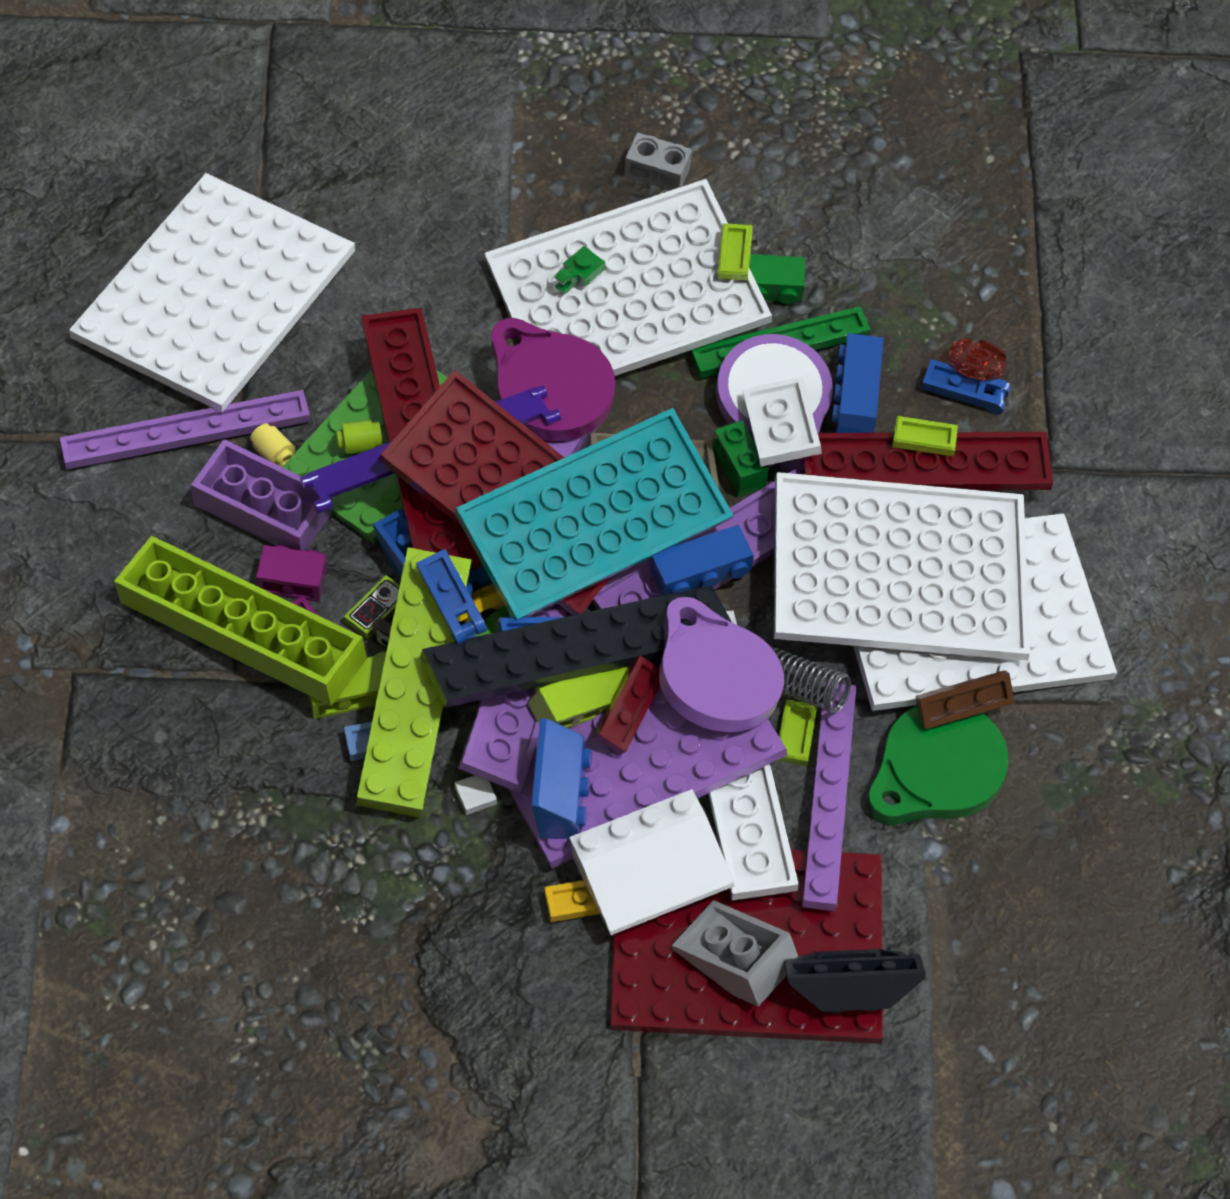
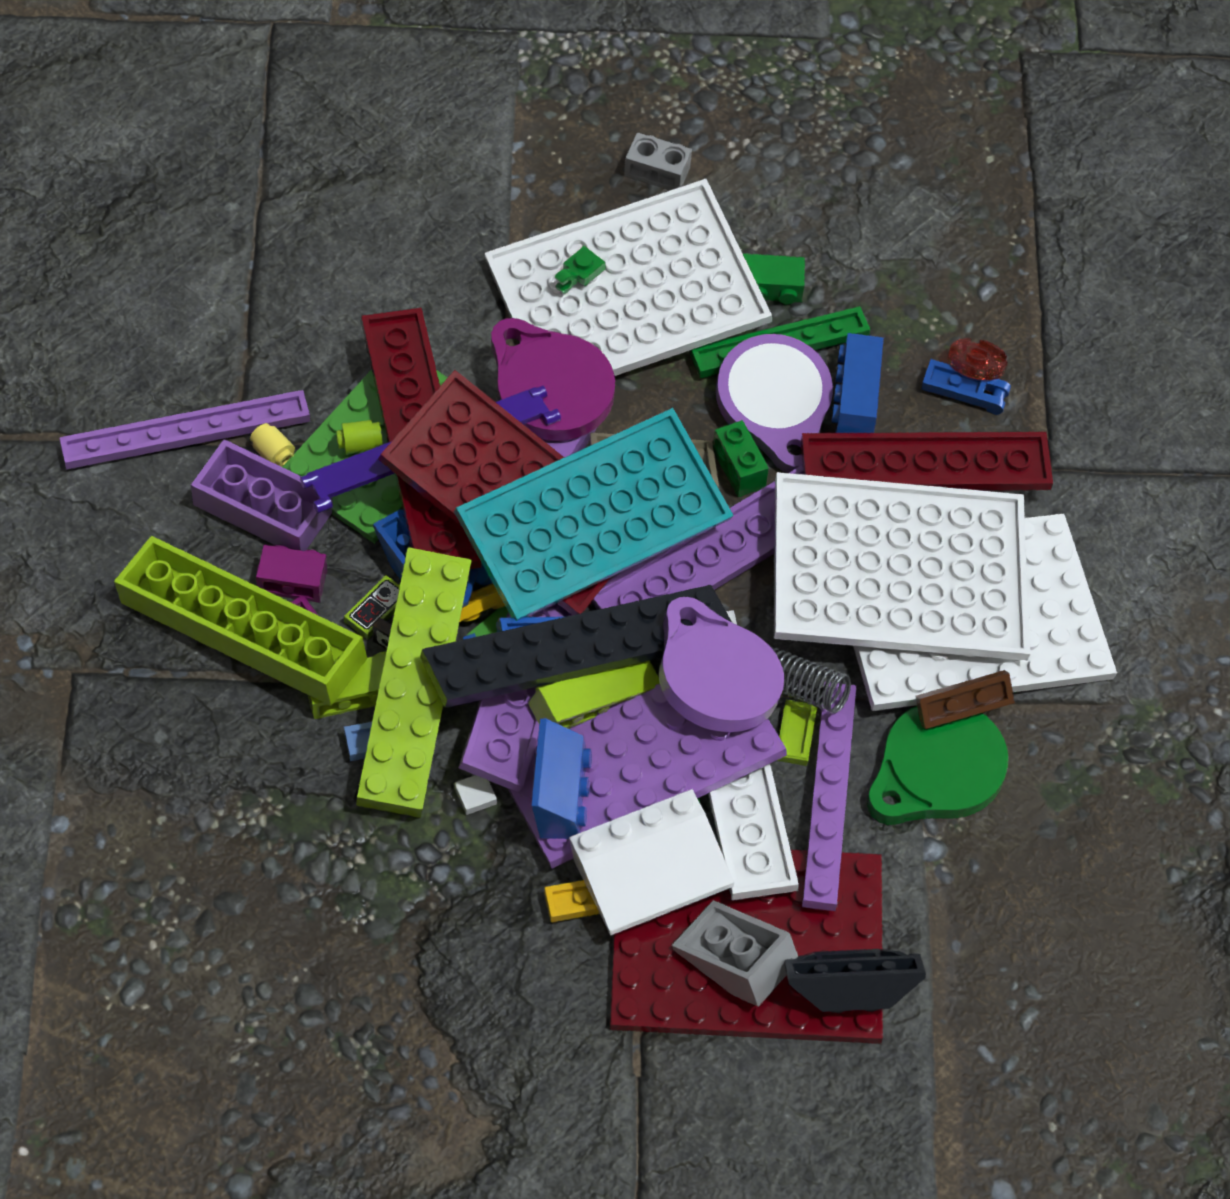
(212, 292): white plate -> none
(450, 595): blue plate -> none
(629, 705): dark red plate -> none
(702, 561): blue brick -> none
(735, 251): lime tile -> none
(781, 421): white plate -> none
(925, 436): lime tile -> none

